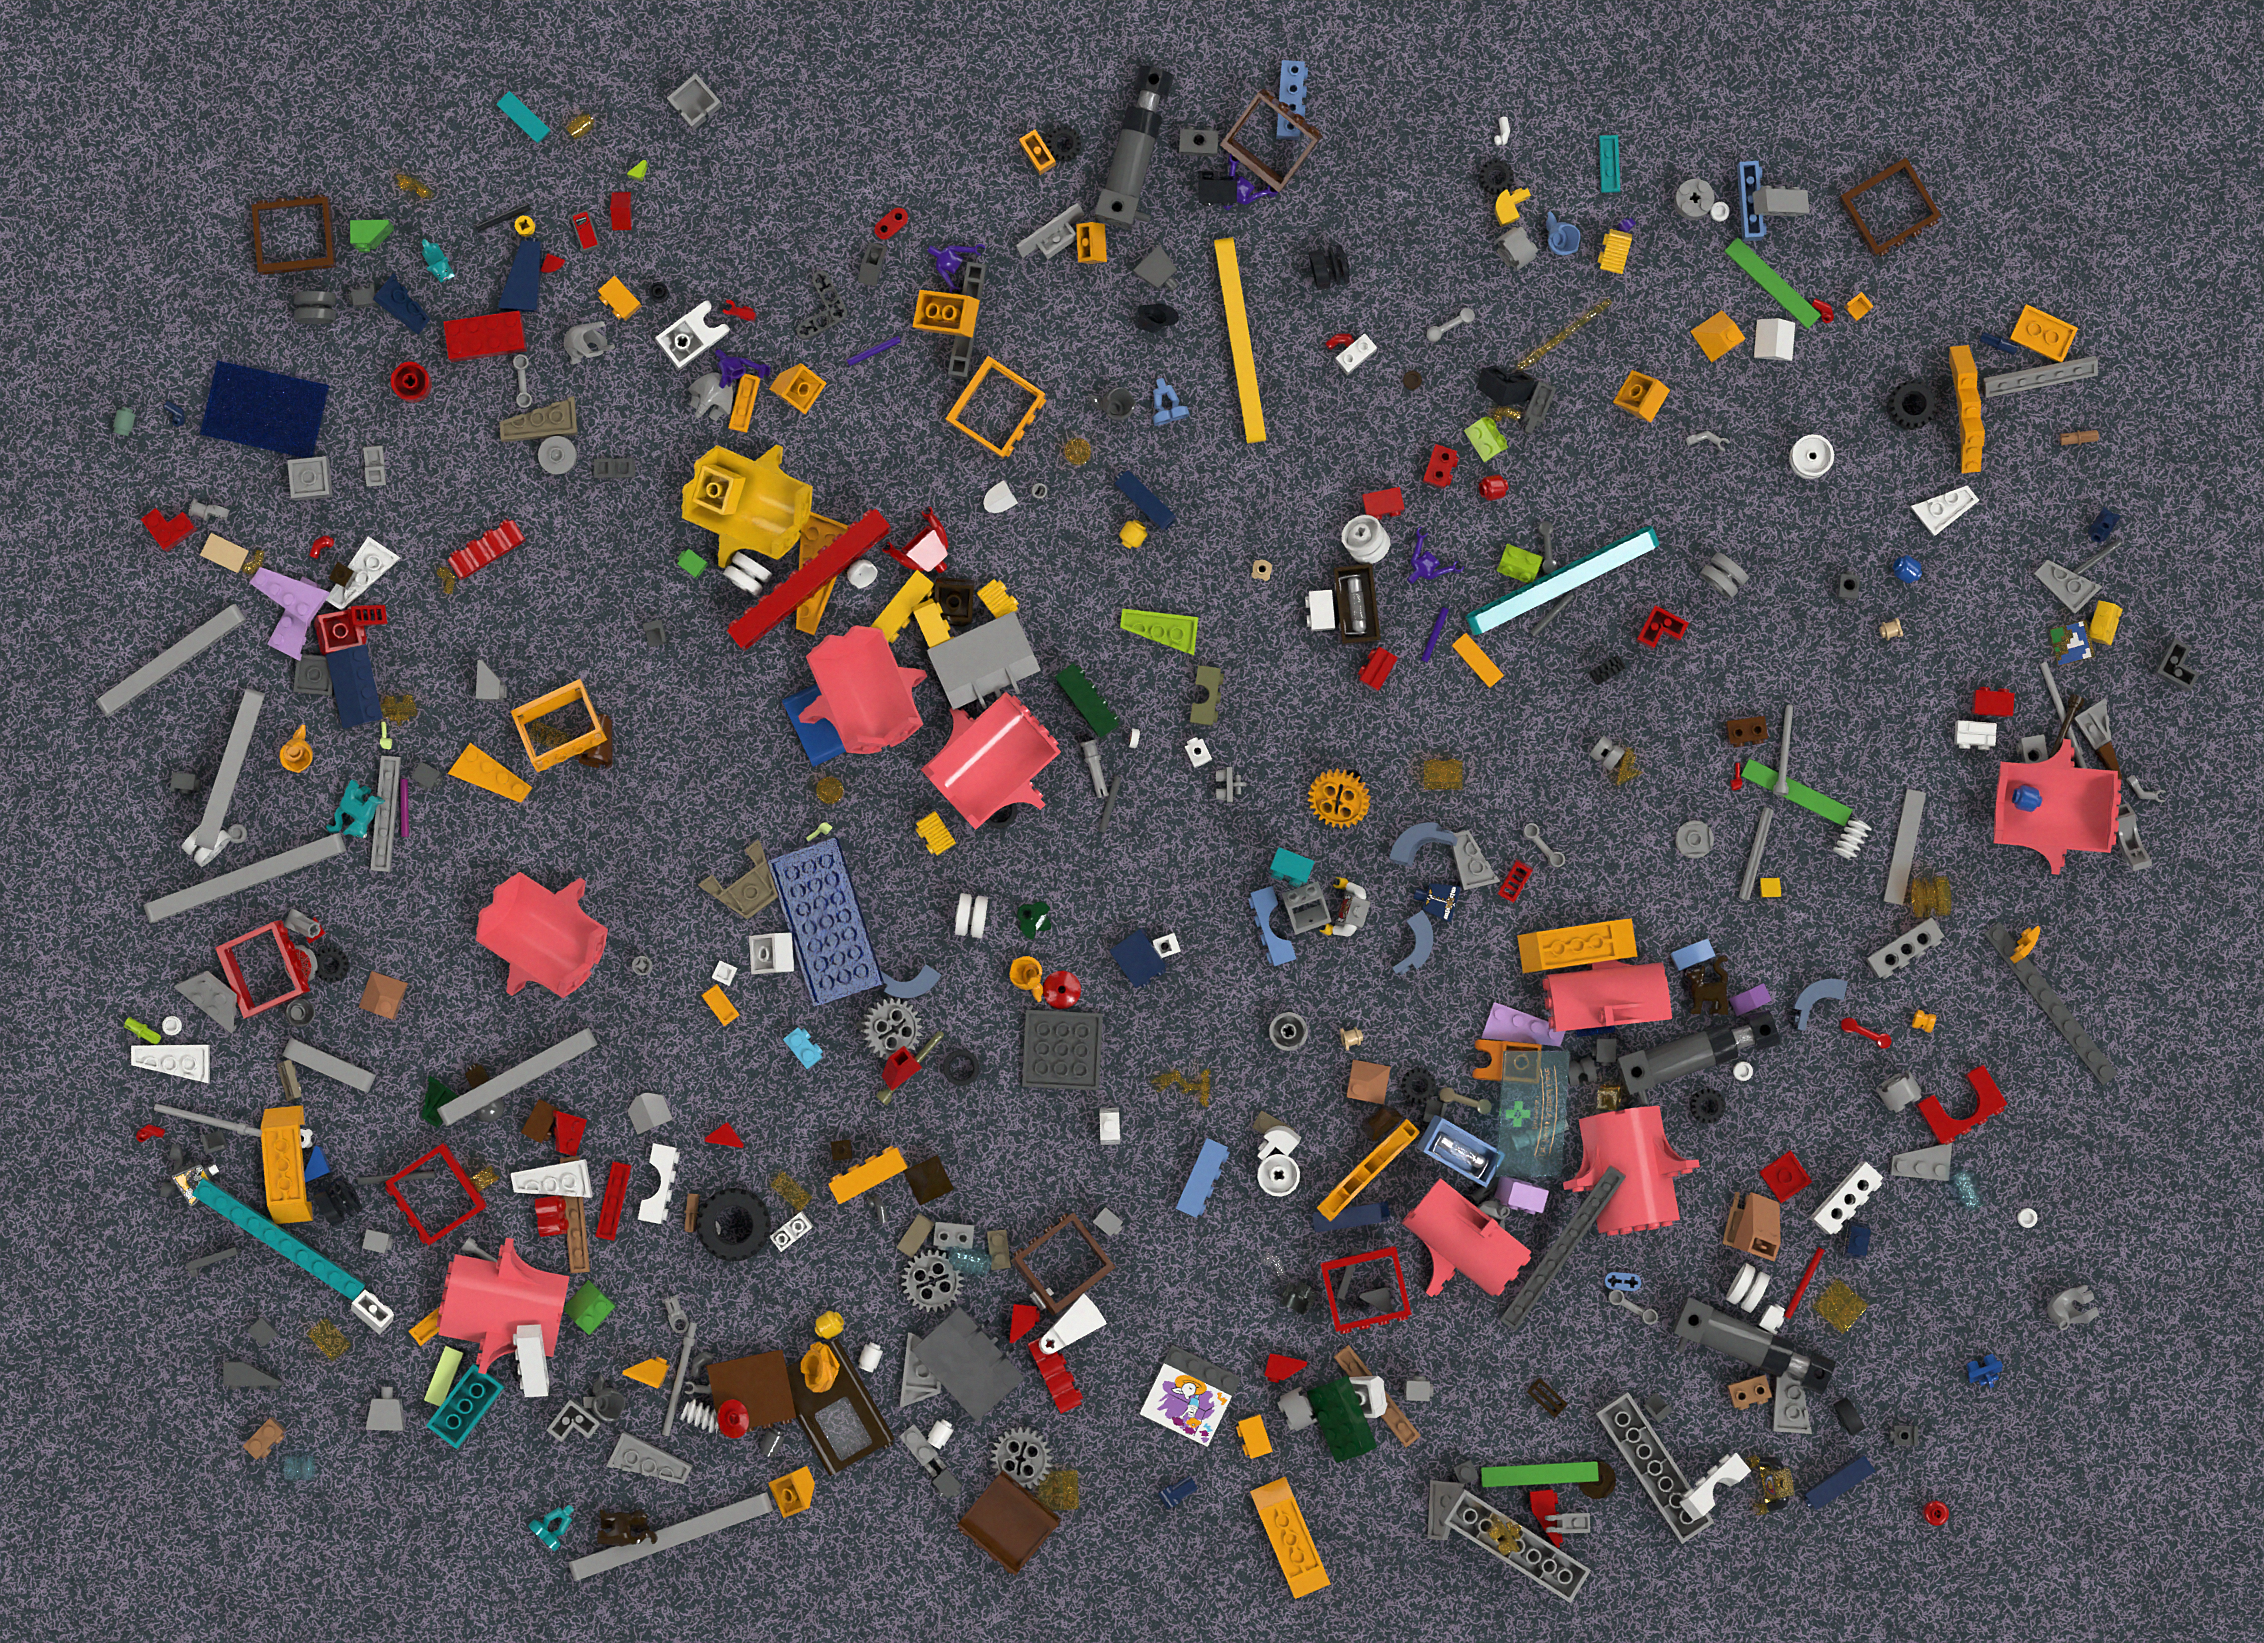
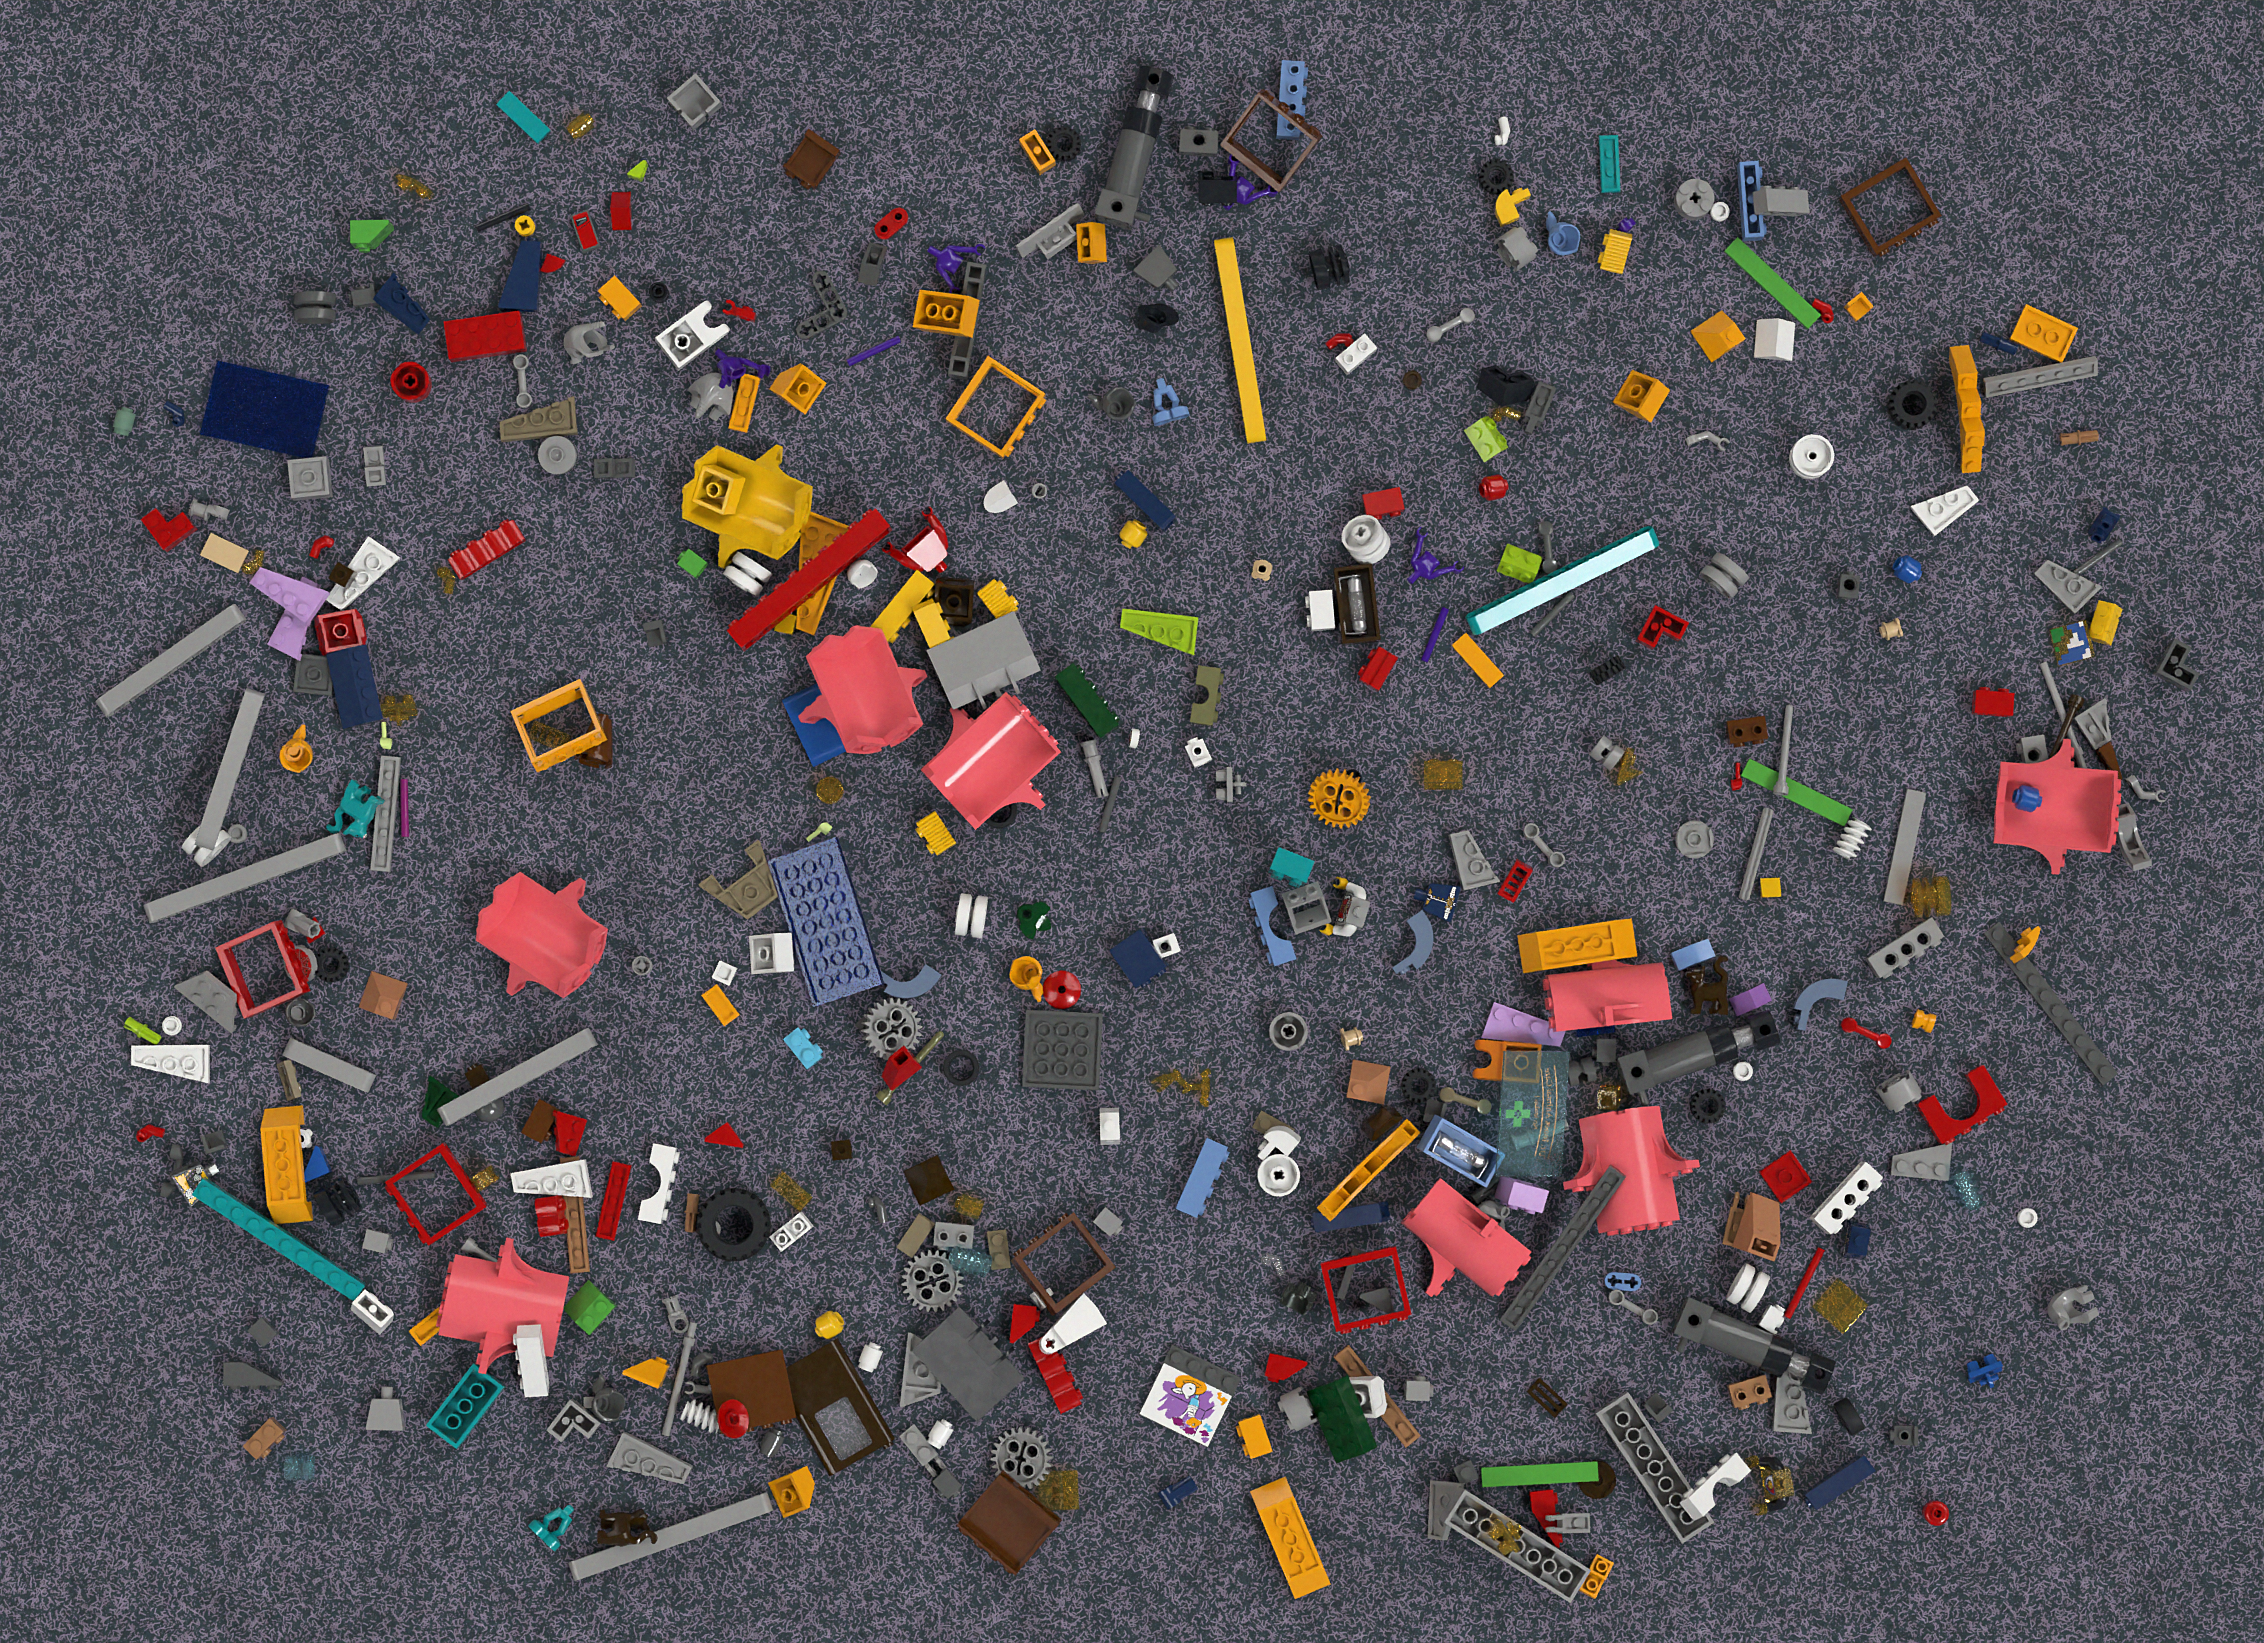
(185, 783): dark grey brick -> none
(193, 1266): dark grey hinge -> none
(241, 1128): light grey bar -> none
(299, 265): reddish brown window -> none
(329, 1339): clear yellow panel -> none
(352, 615): red slope -> none
(427, 777): dark grey brick -> none
(437, 261): teal animal -> none
(444, 1376): yellowish green tile -> none
(487, 773): light orange wing -> none
(489, 686): light grey slope -> none
(649, 1112): light grey slope -> none
(787, 625): none -> yellow slope
(811, 160): none -> reddish brown panel
(819, 1367): light orange helmet -> none
(867, 1176): light orange brick -> none
(969, 1206): none -> clear yellow brick
(1077, 451): clear yellow wheel -> none
(1415, 837): sand blue arch -> none
(1440, 467): red brick -> none
(1534, 356): clear yellow bar -> none
(1599, 1571): none -> light orange slope
(1975, 734): white brick -> none

